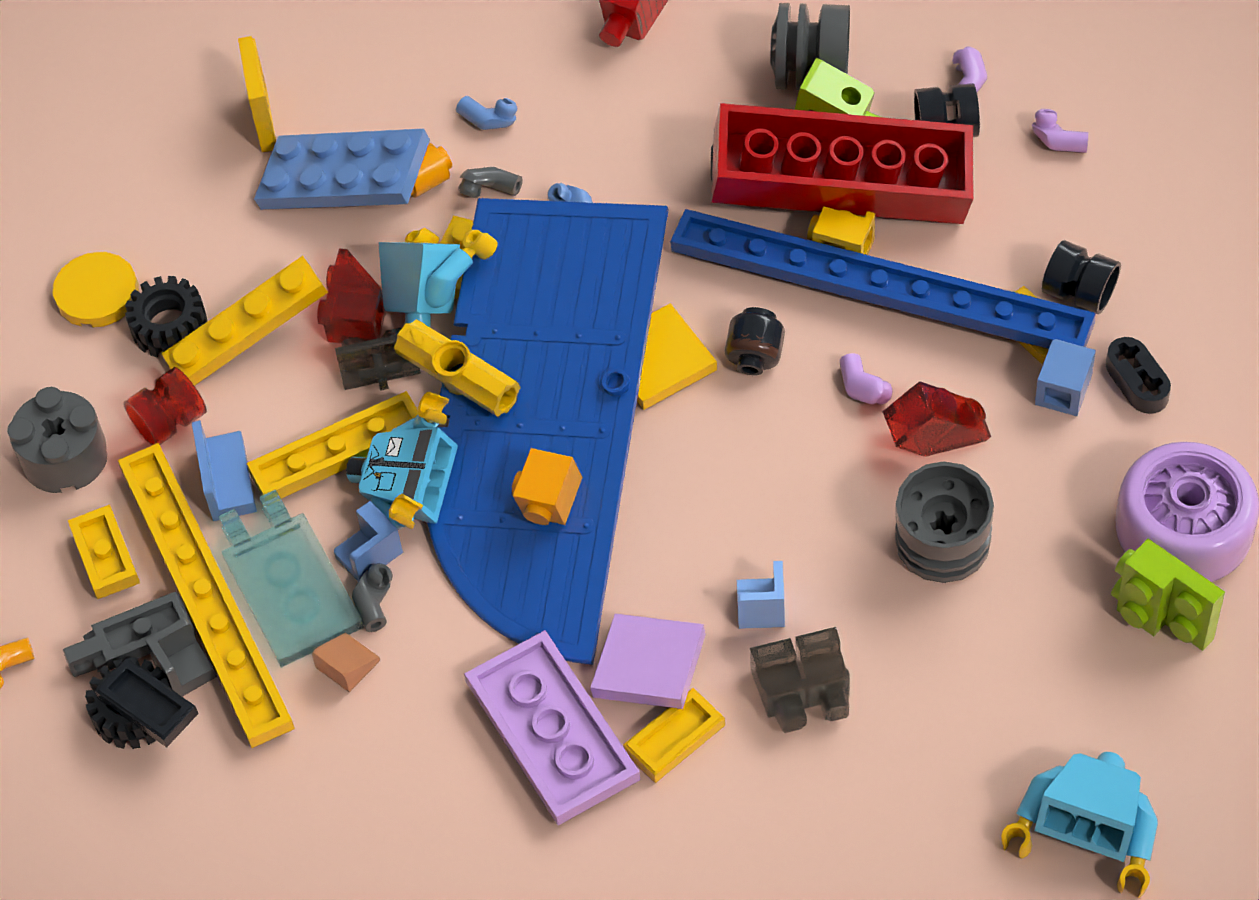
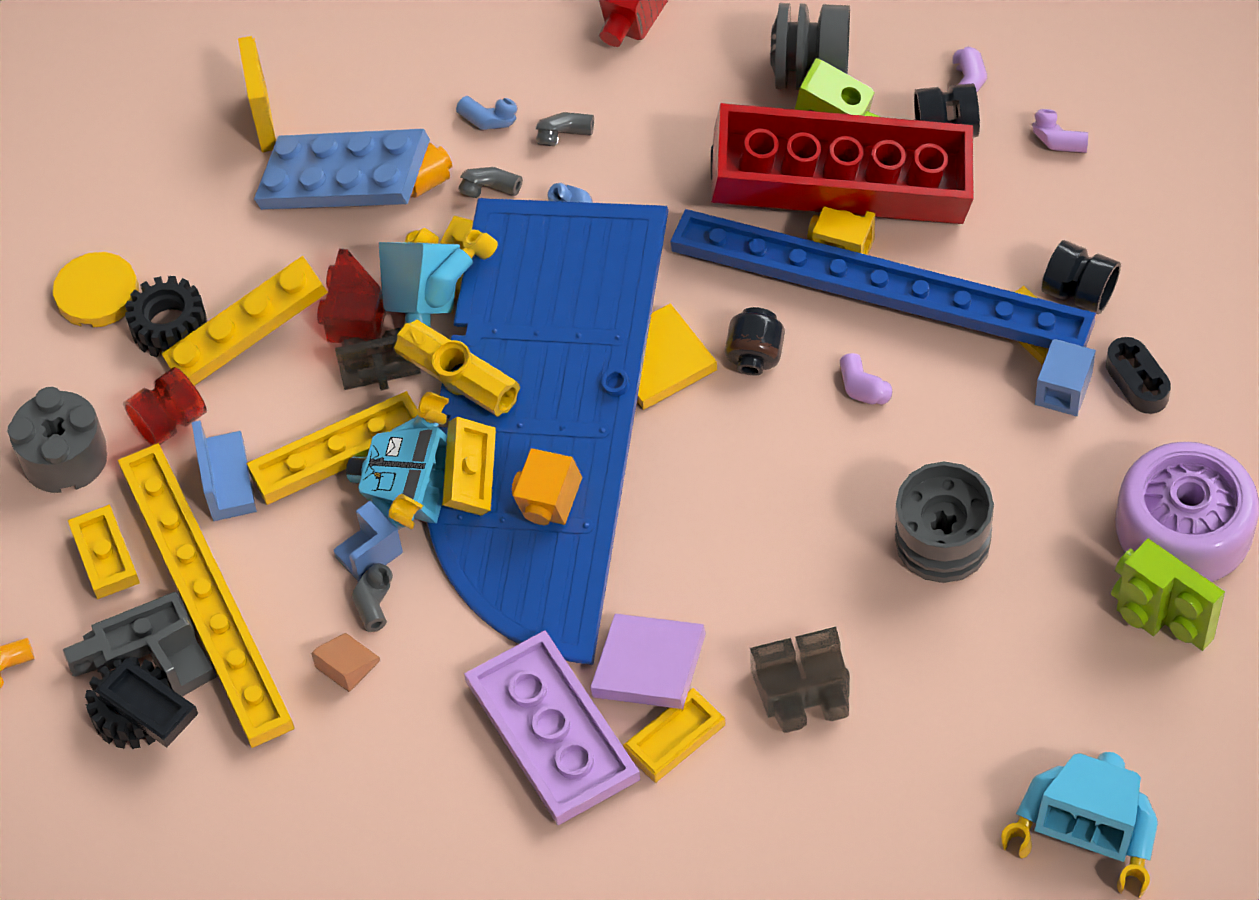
(288, 582): clear light blue tile -> none
(469, 466): none -> yellow plate
(563, 123): none -> dark grey arm
(762, 600): light blue panel -> none
(935, 420): clear red slope -> none

